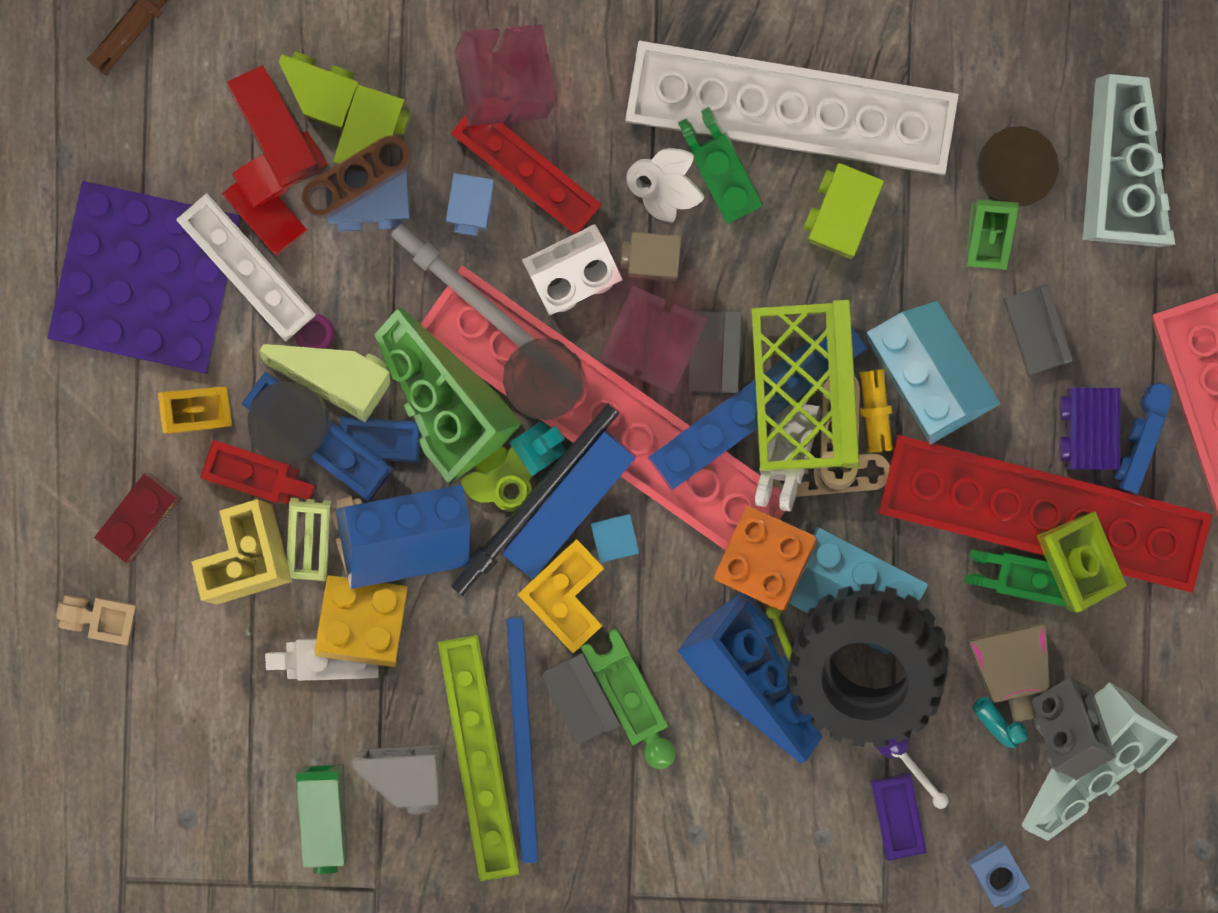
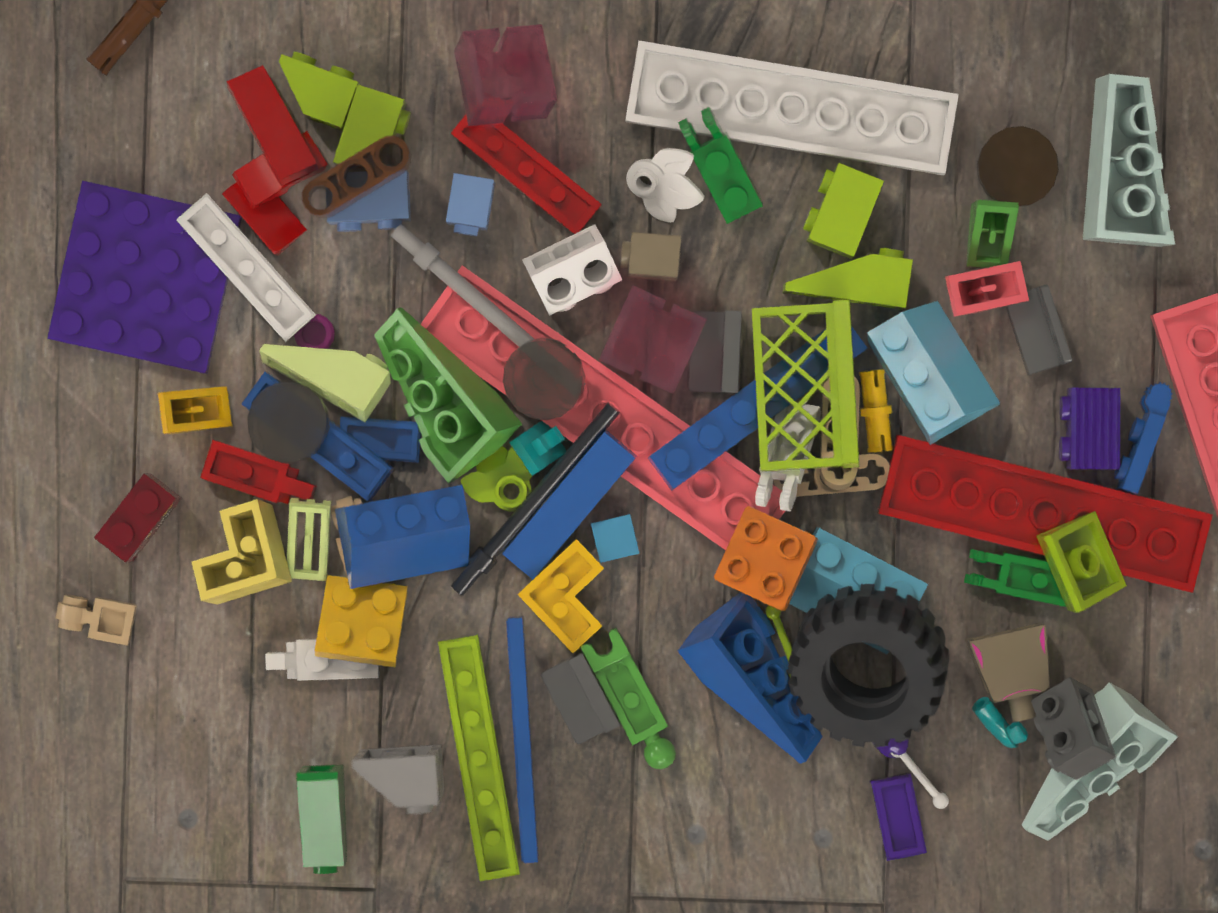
(868, 280): none -> lime slope
(986, 862): medium blue brick -> none
(987, 289): none -> coral slope

